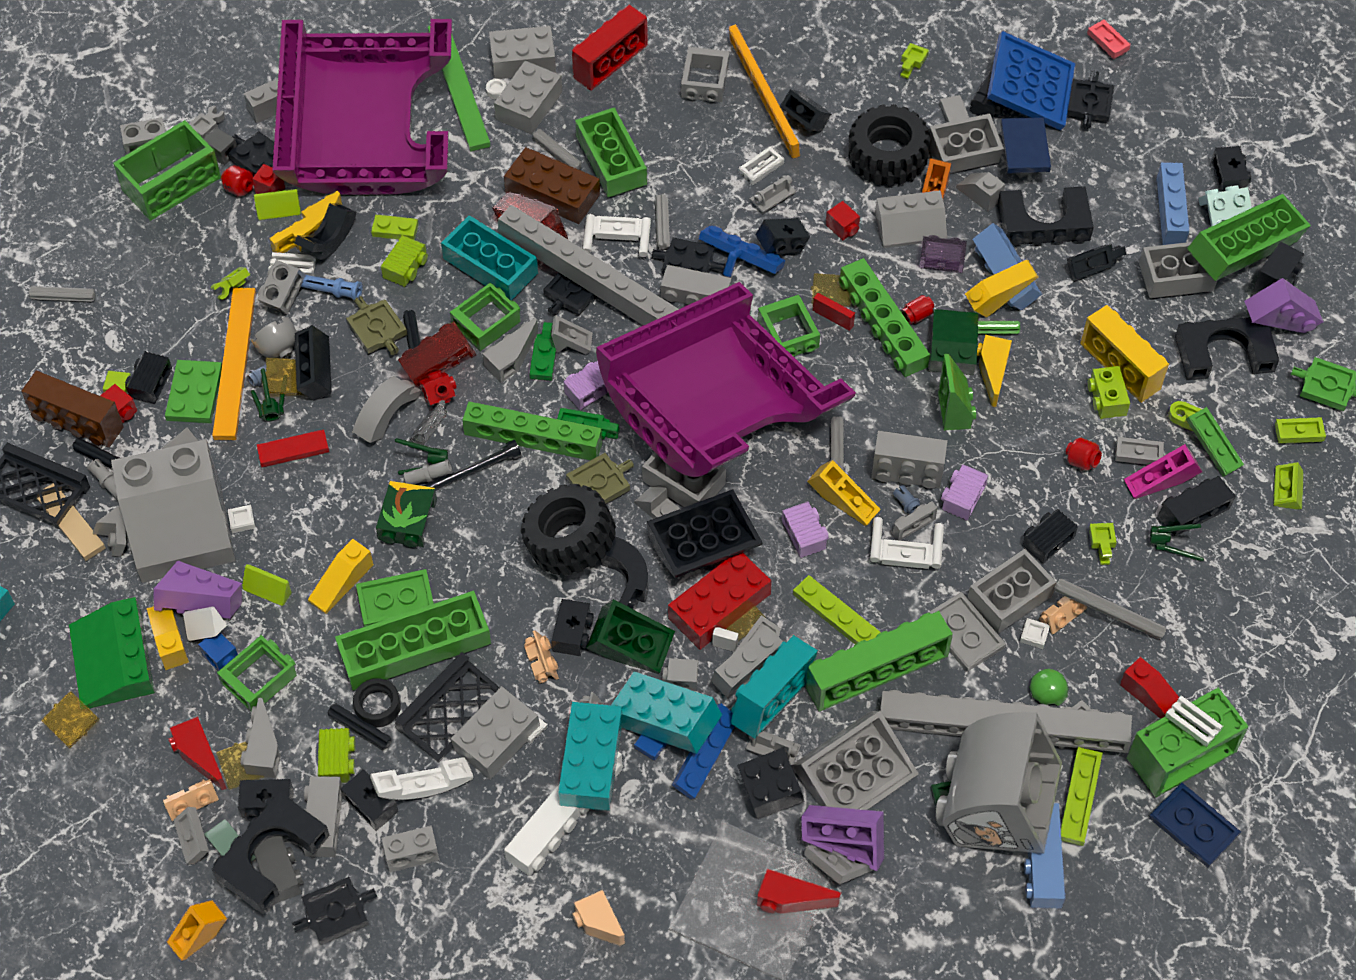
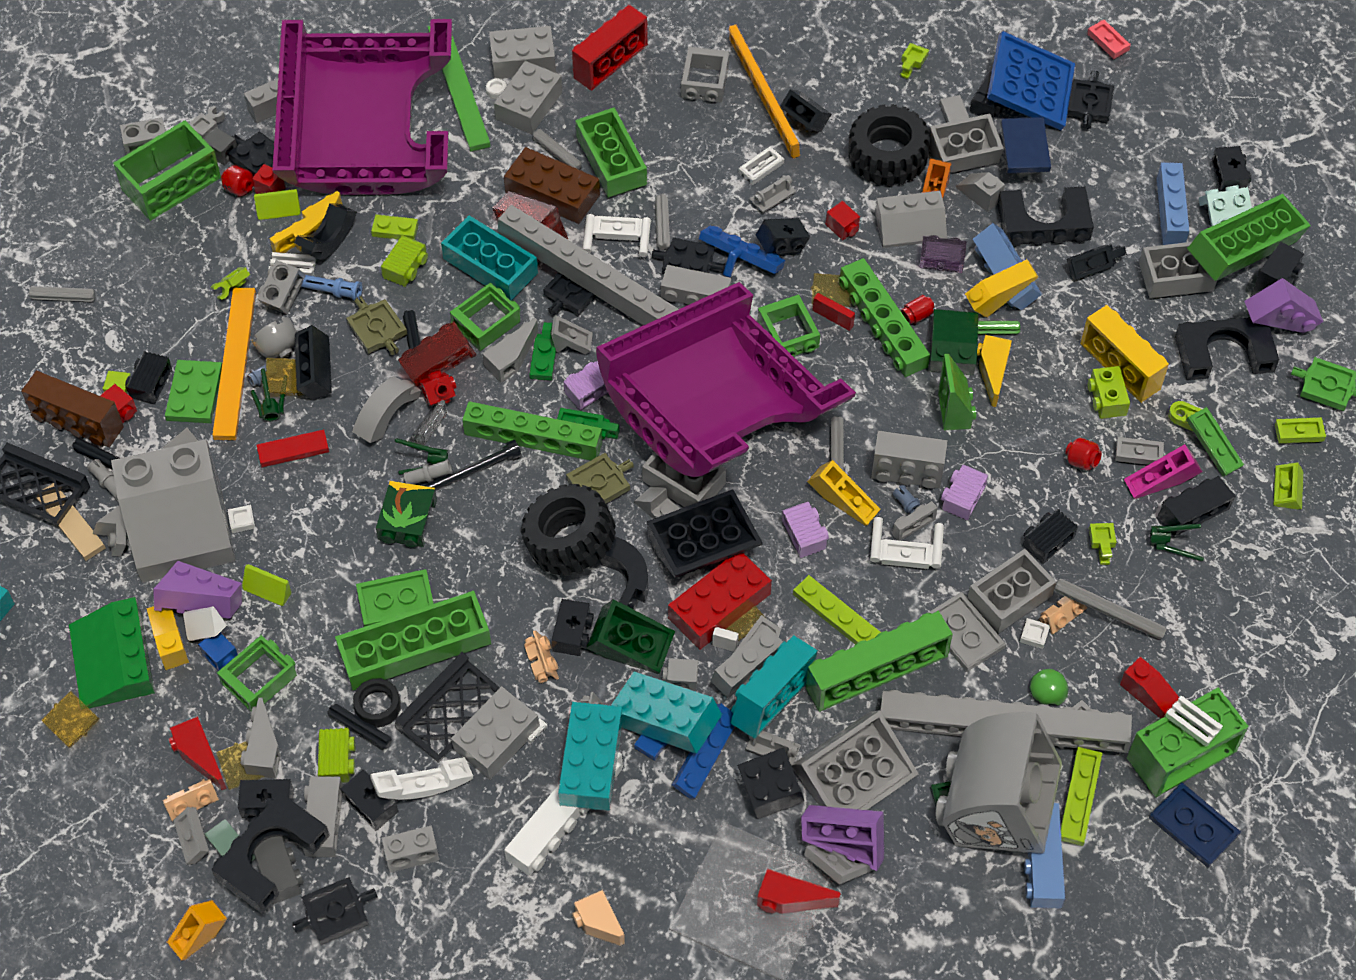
(341, 576): yellow slope -> none

